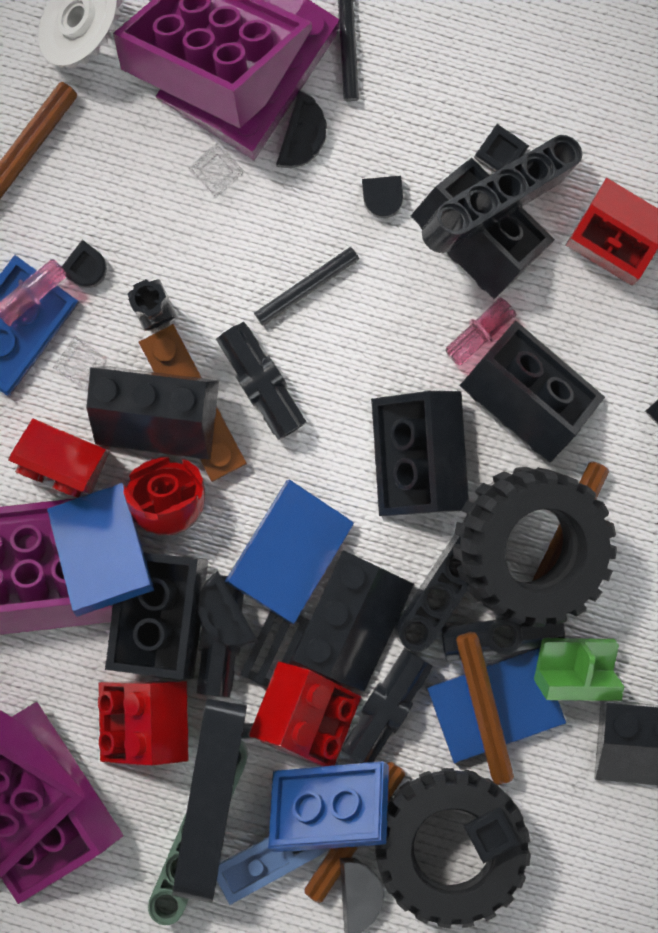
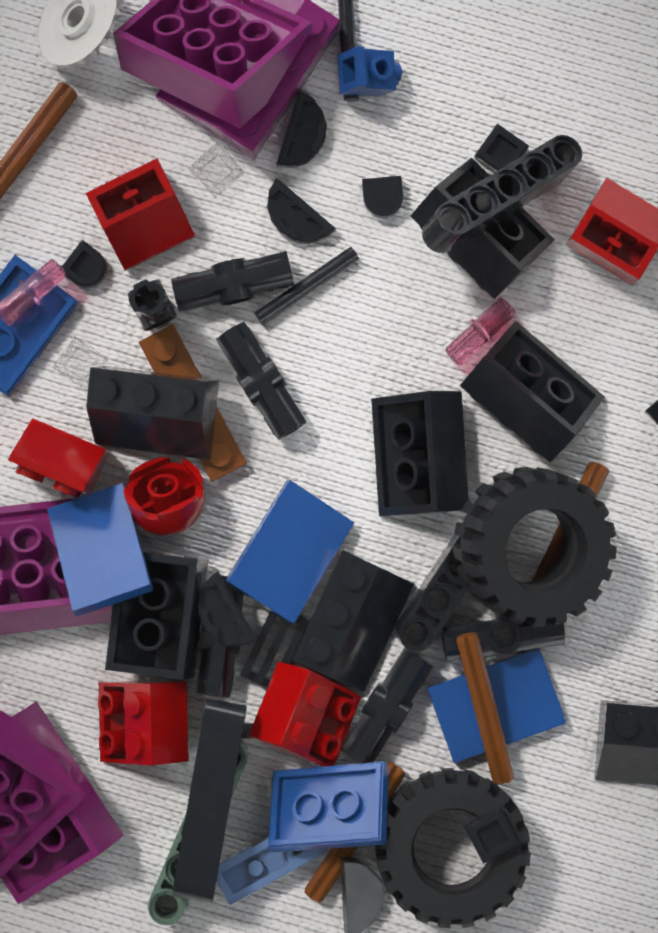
(140, 214): none -> red slope
(232, 281): none -> black piece
(295, 217): none -> black tile
(368, 72): none -> blue brick
(578, 669): bright green panel -> none

